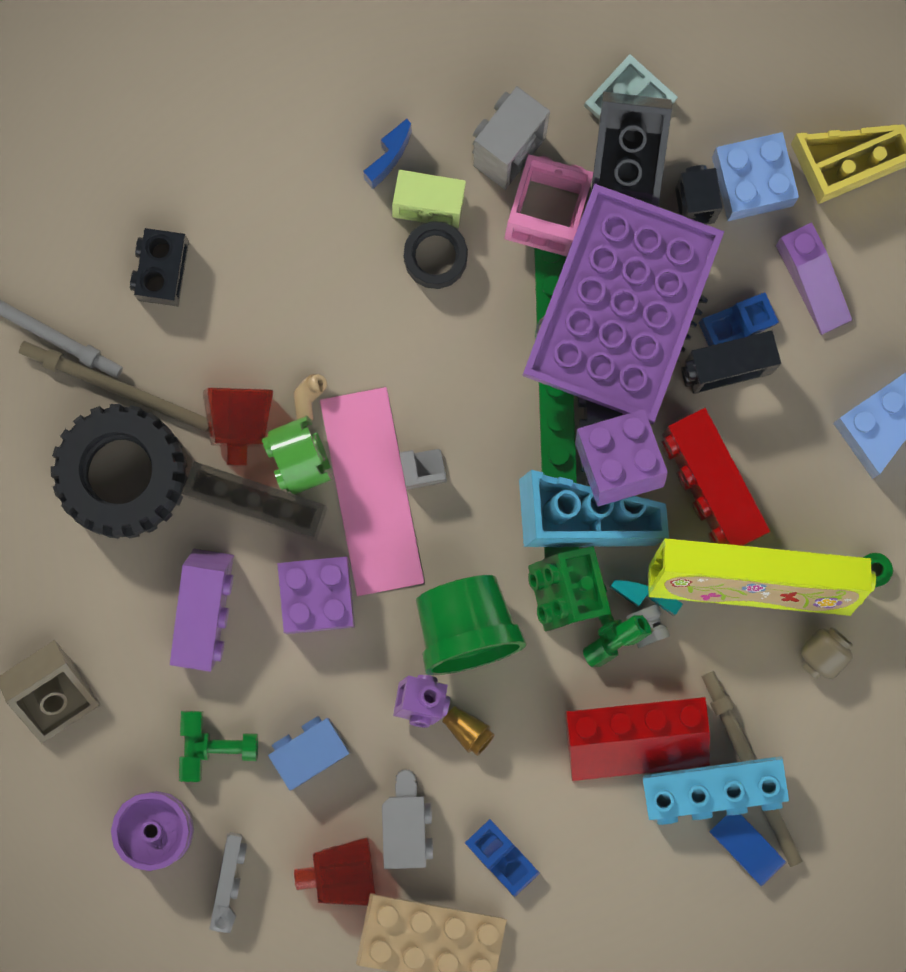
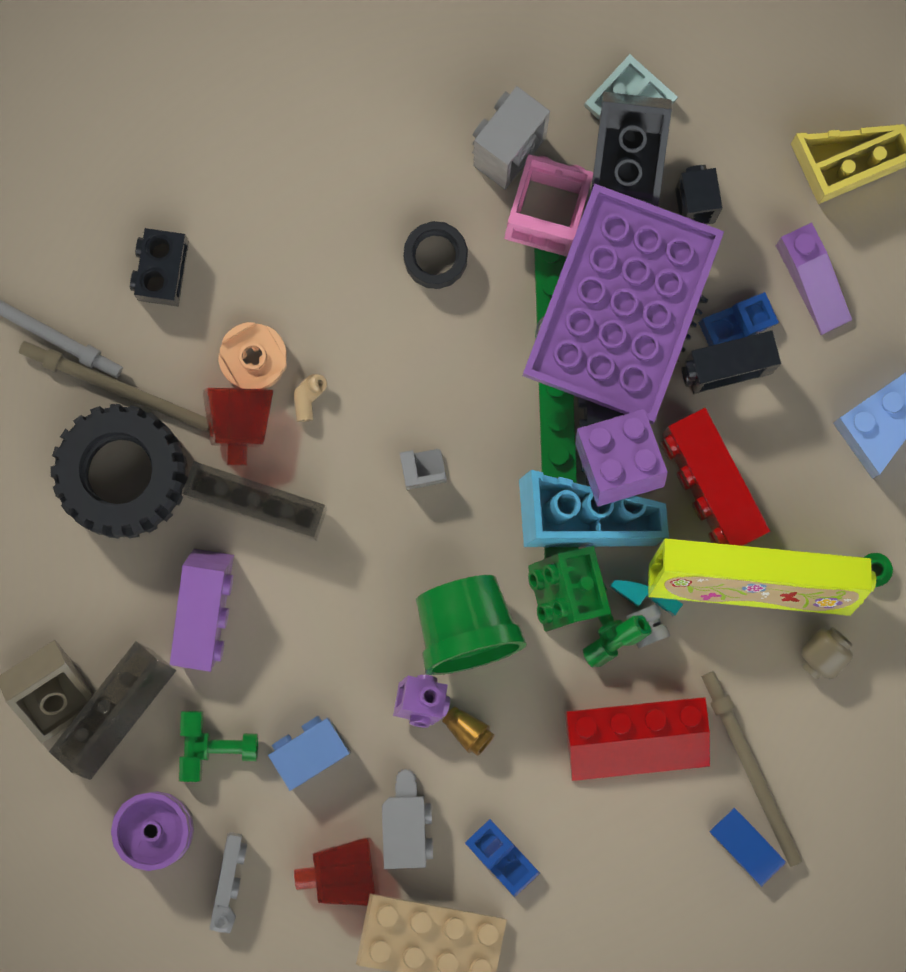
(112, 711): none -> clear smoke brick
(233, 352): none -> light nougat plate
(298, 456): bright green brick -> none
(316, 595): medium lavender brick -> none
(371, 491): bright pink sticker -> none
(394, 146): blue slope -> none
(428, 198): yellowish green hinge -> none
(716, 789): medium azure brick -> none
(755, 176): light blue brick -> none

